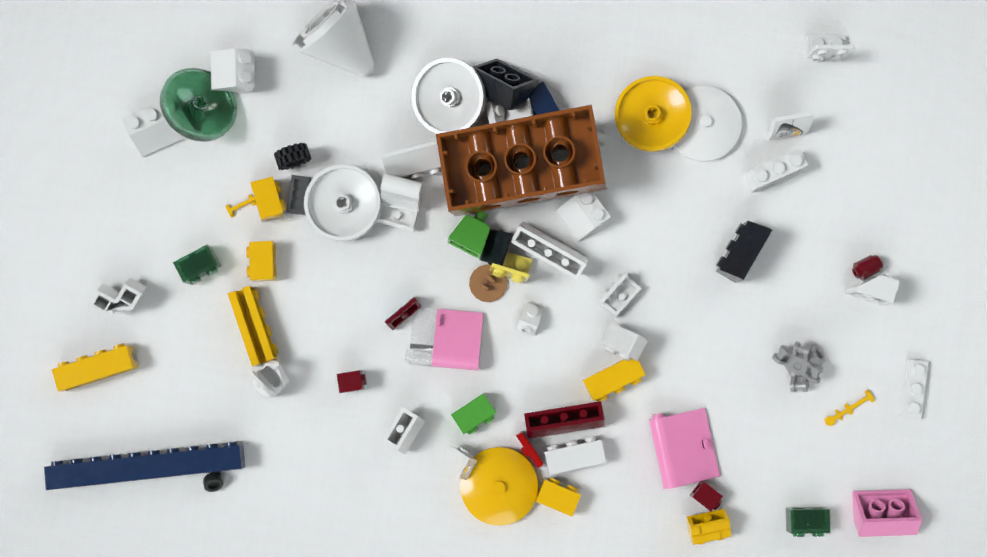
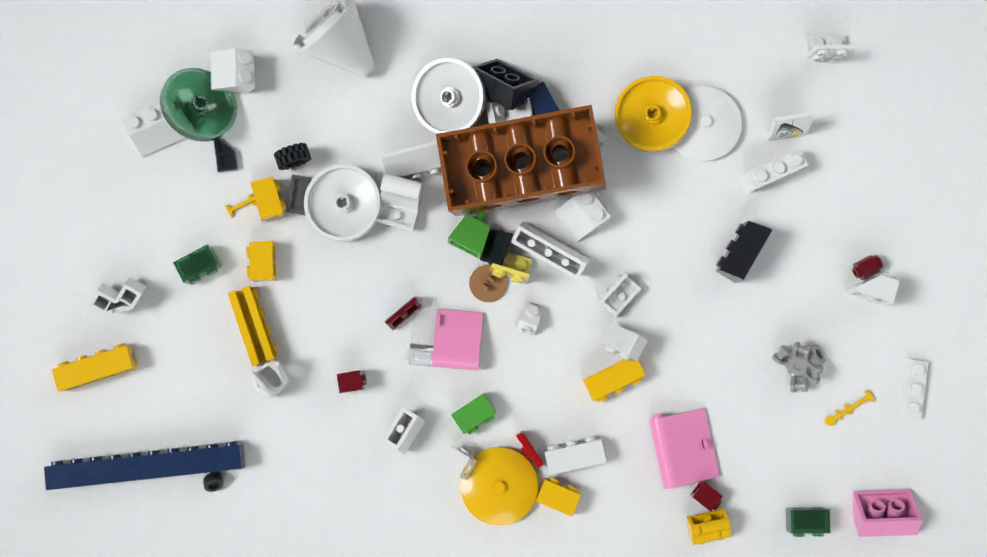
(225, 157): none -> black tile
(564, 420): dark red brick -> none

